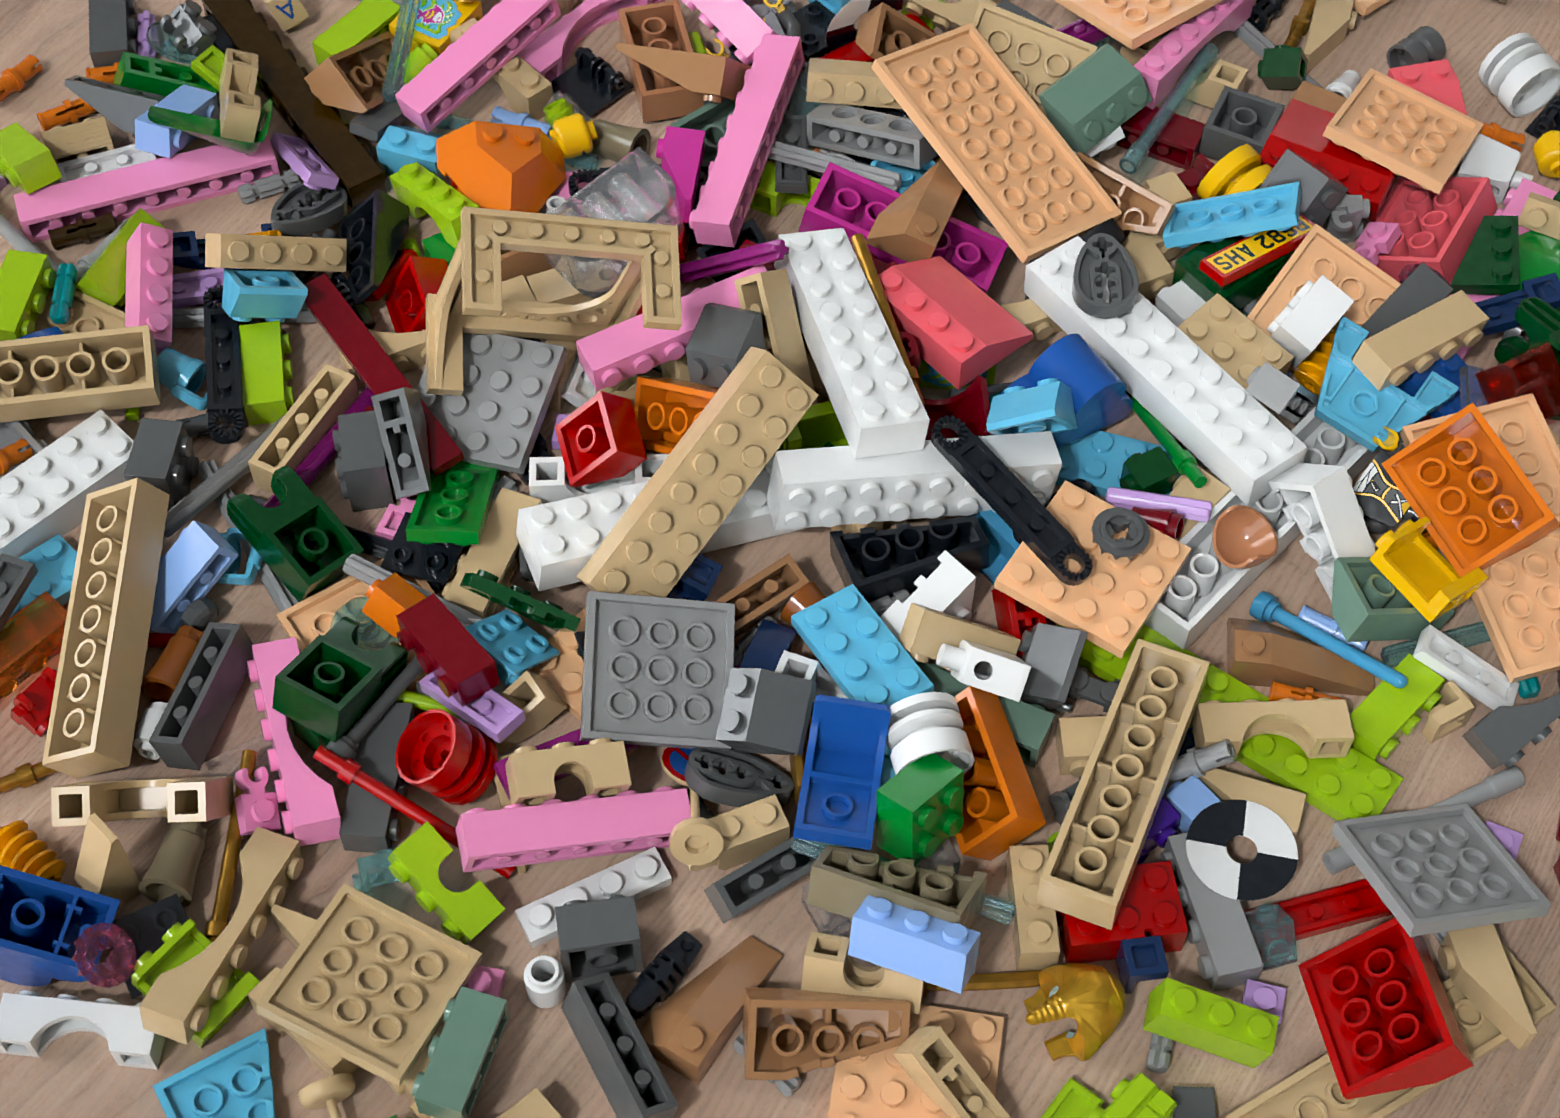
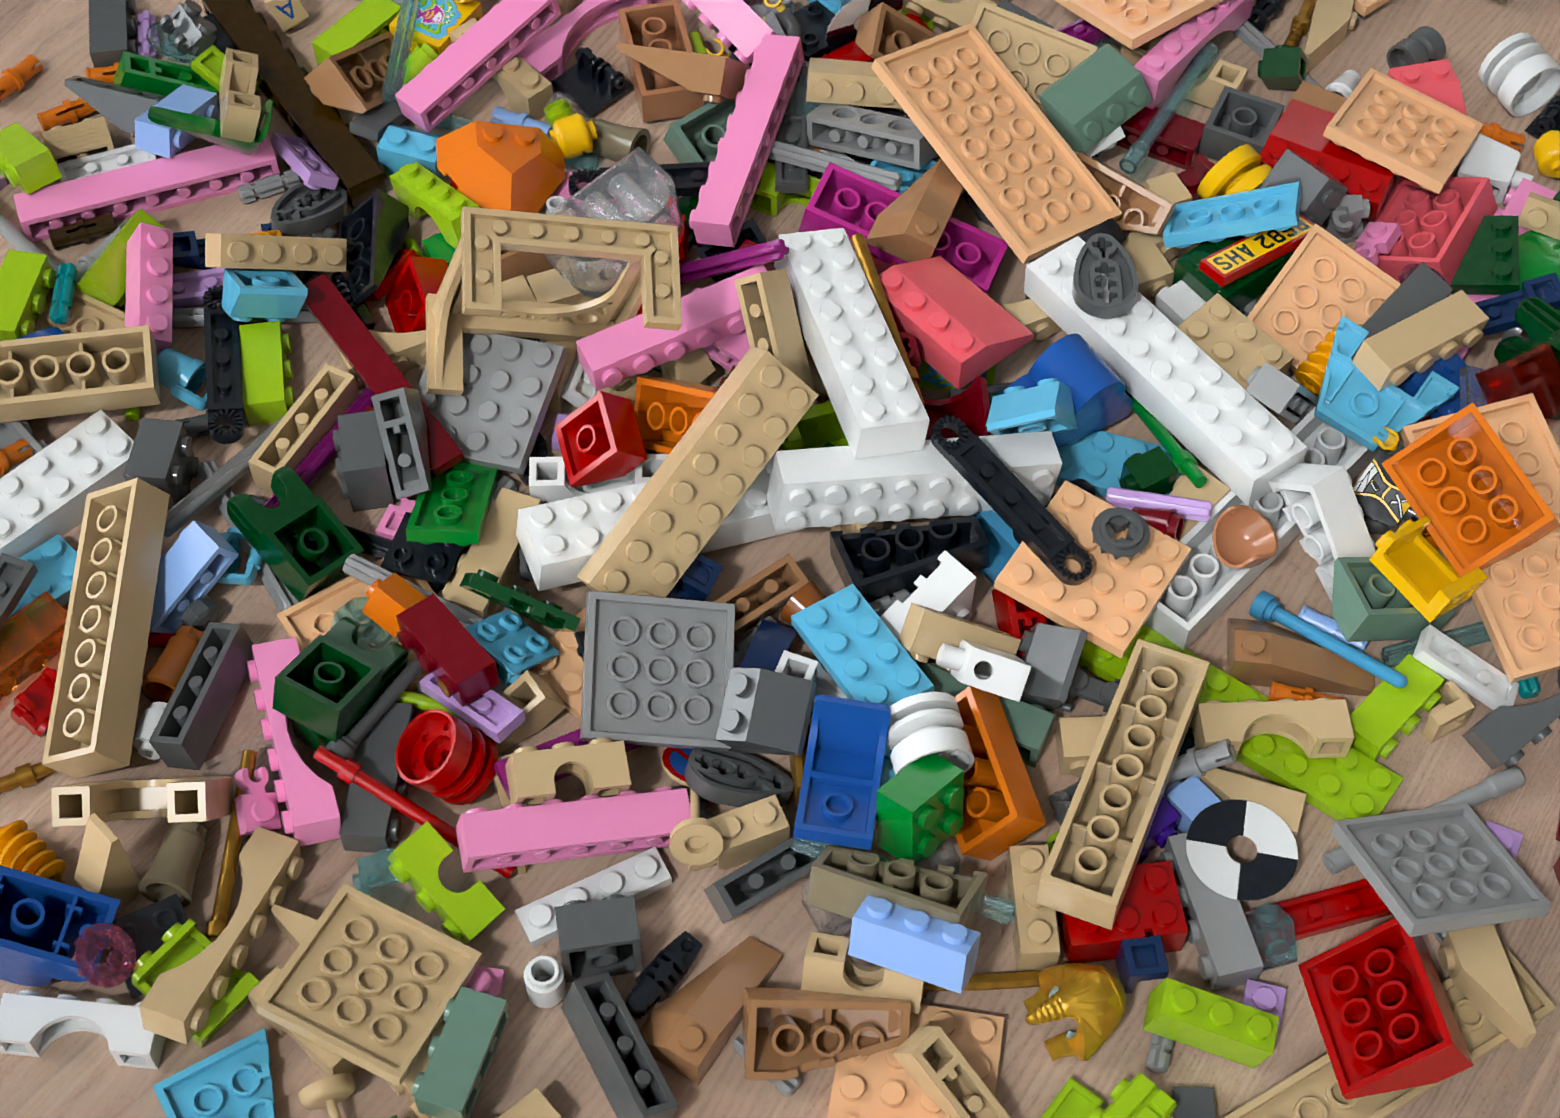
(682, 159): dark pink slope -> none
(721, 342): dark grey slope -> none
(1309, 317): white piece -> none

